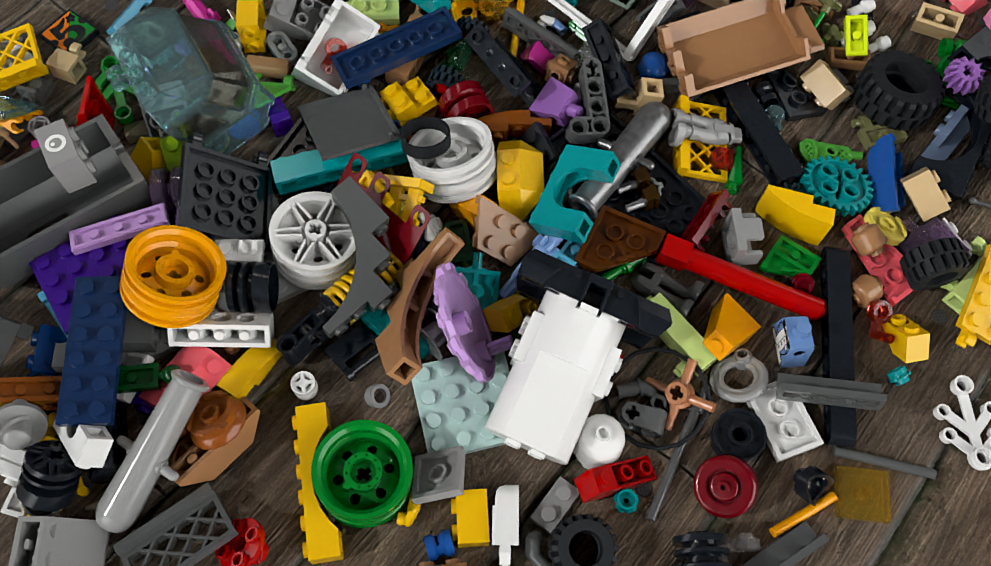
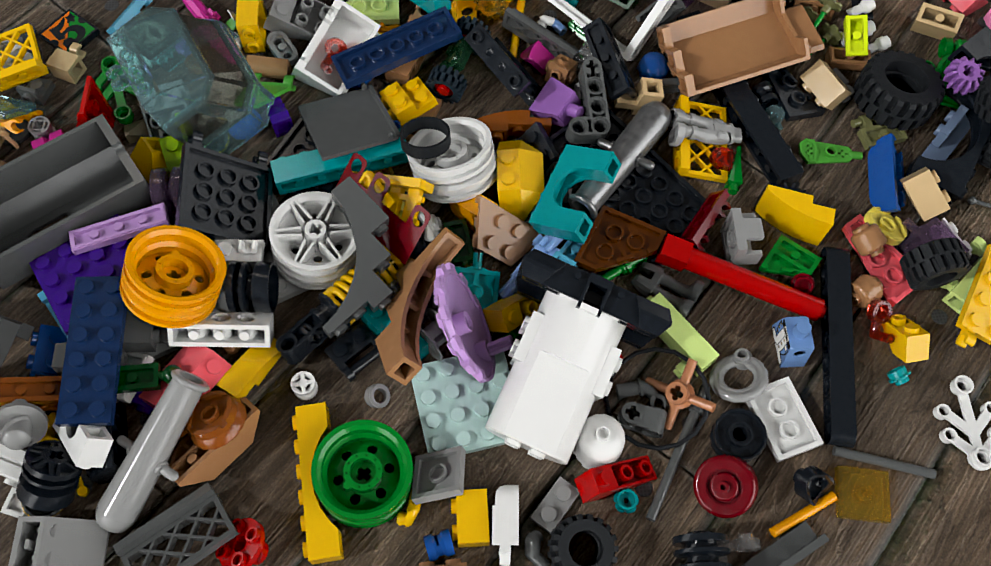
(66, 155): light grey brick -> none
(465, 100): dark red wheel -> none
(641, 182): dark brown piece -> none
(728, 328): light orange slope -> none
(830, 391): dark grey fence -> none
(851, 186): teal gear -> none

